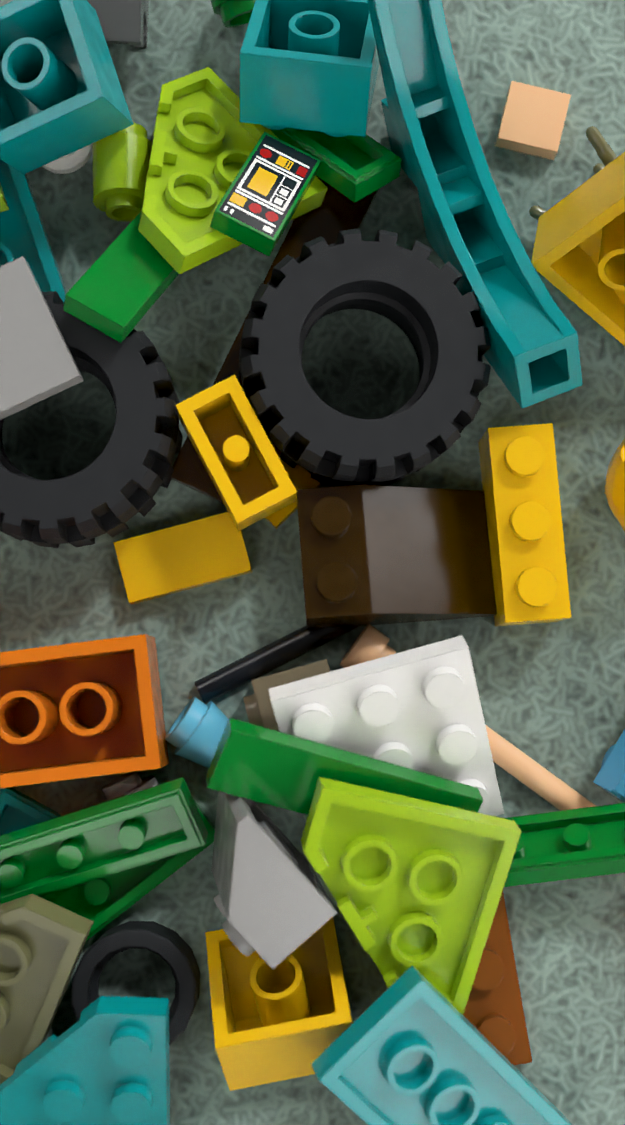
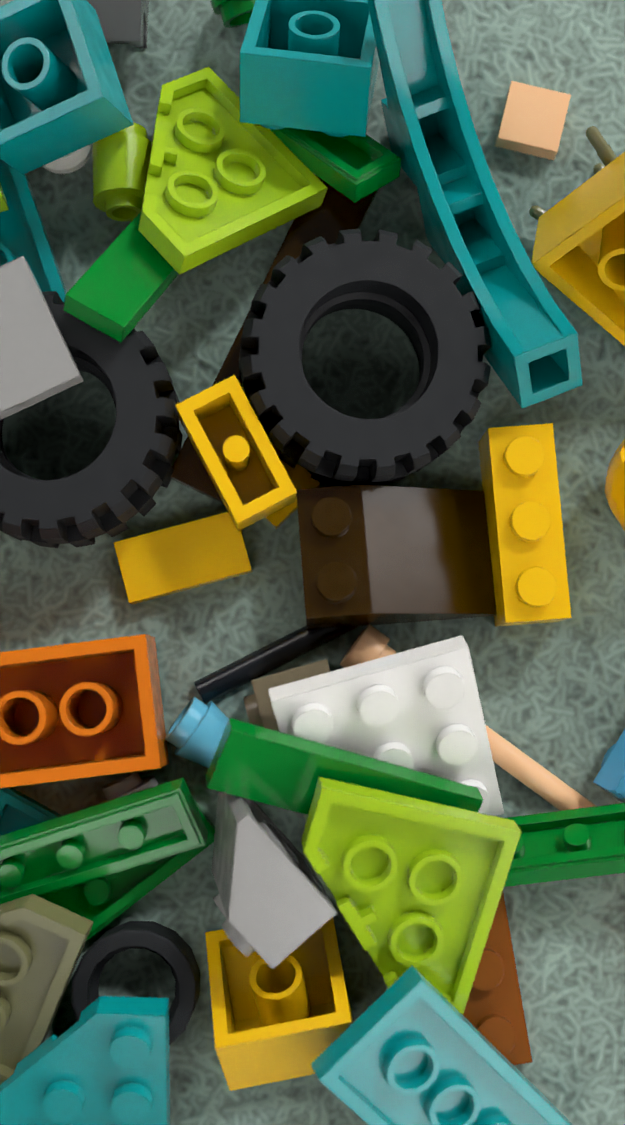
(265, 194): tile -> none

